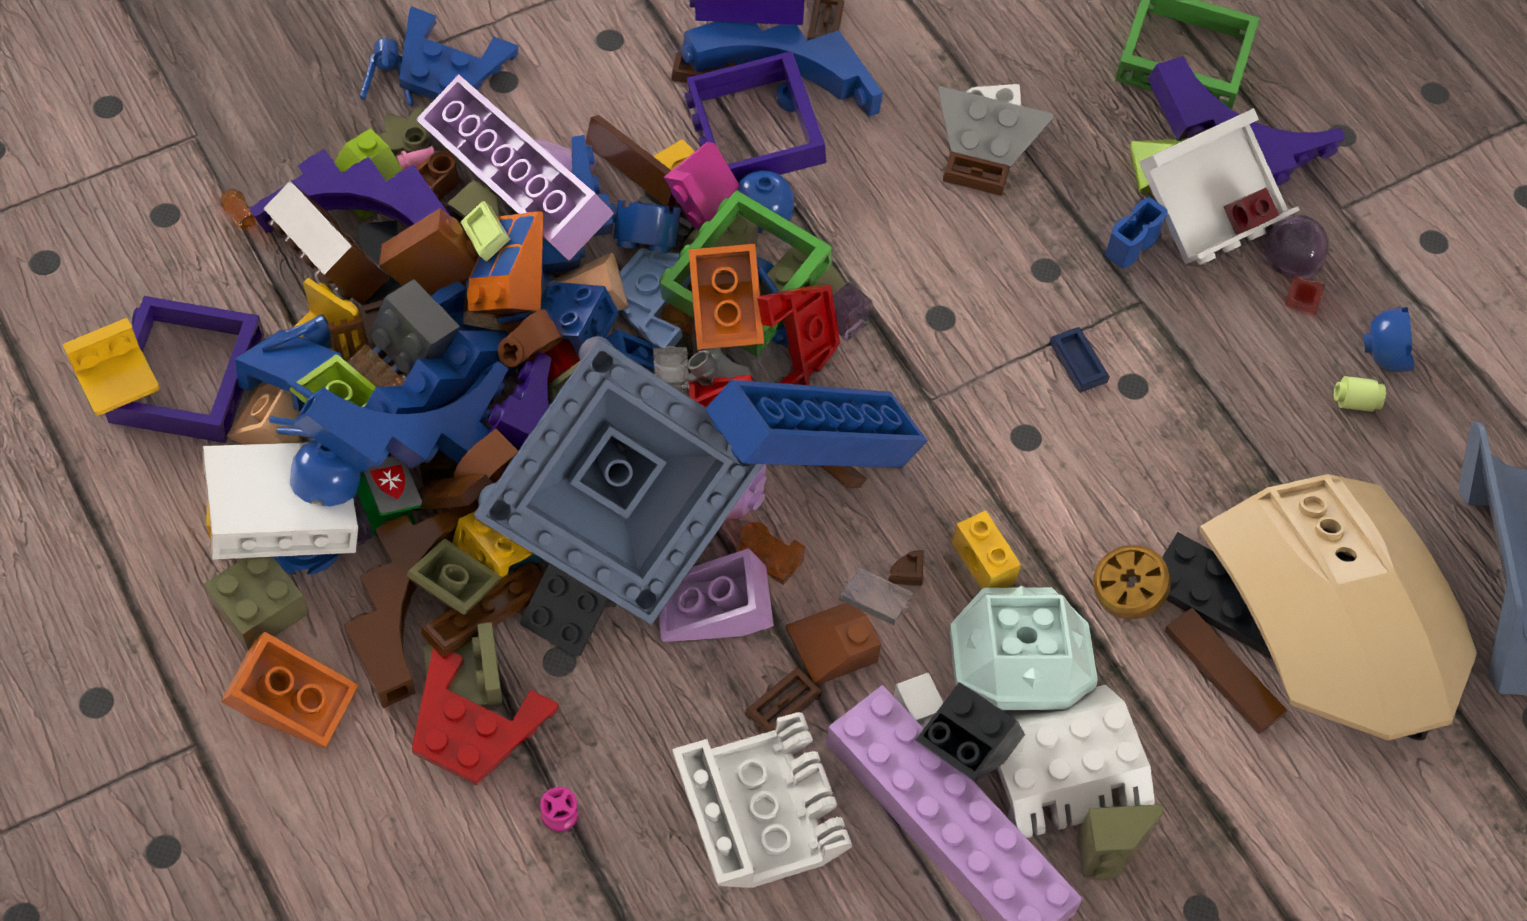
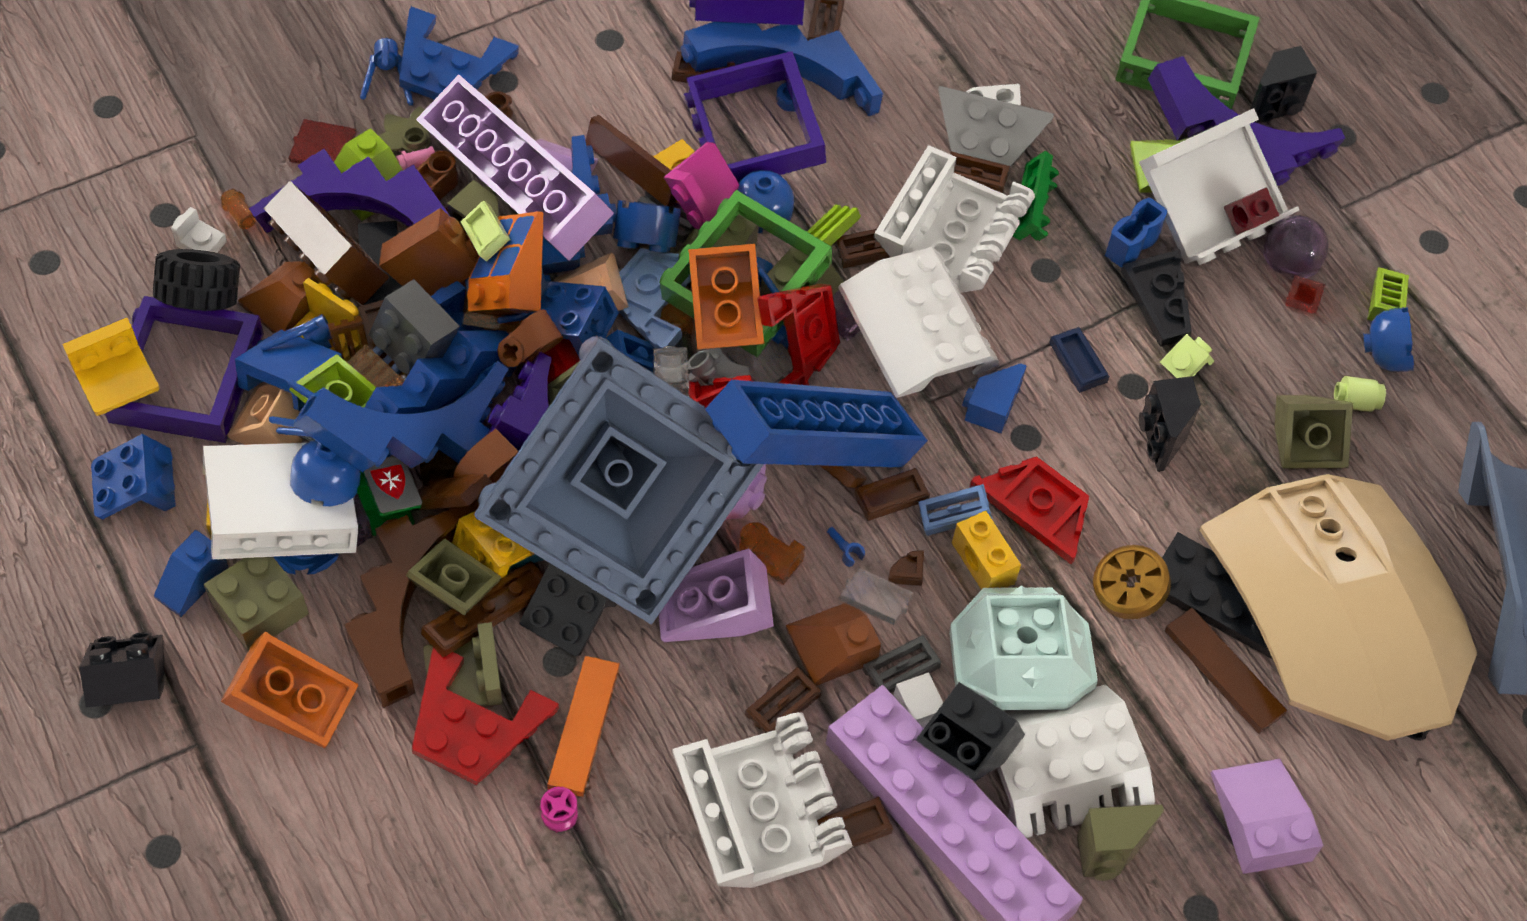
(123, 670): none -> black slope
(131, 474): none -> blue bracket
(187, 572): none -> blue slope
(195, 234): none -> white bracket
(196, 279): none -> black tyre
(281, 296): none -> dark orange slope
(318, 136): none -> clear red piece
(502, 102): none -> reddish brown plate
(584, 725): none -> orange tile
(835, 223): none -> lime tile
(846, 547): none -> blue hand
(863, 821): none -> reddish brown tile
(867, 253): none -> reddish brown tile
(891, 494): none -> reddish brown tile
(916, 320): none -> white slope
(930, 666): none -> dark grey tile
(948, 518): none -> medium blue tile
(953, 216): none -> white slope
(994, 397): none -> blue slope
(1038, 178): none -> green plate
(1040, 503): none -> red wing
(1160, 294): none -> black wing
(1168, 417): none -> black slope
(1187, 357): none -> yellowish green bracket
(1266, 816): none -> lavender slope
(1284, 85): none -> black slope
(1313, 431): none -> olive slope
(1376, 306): none -> lime slope

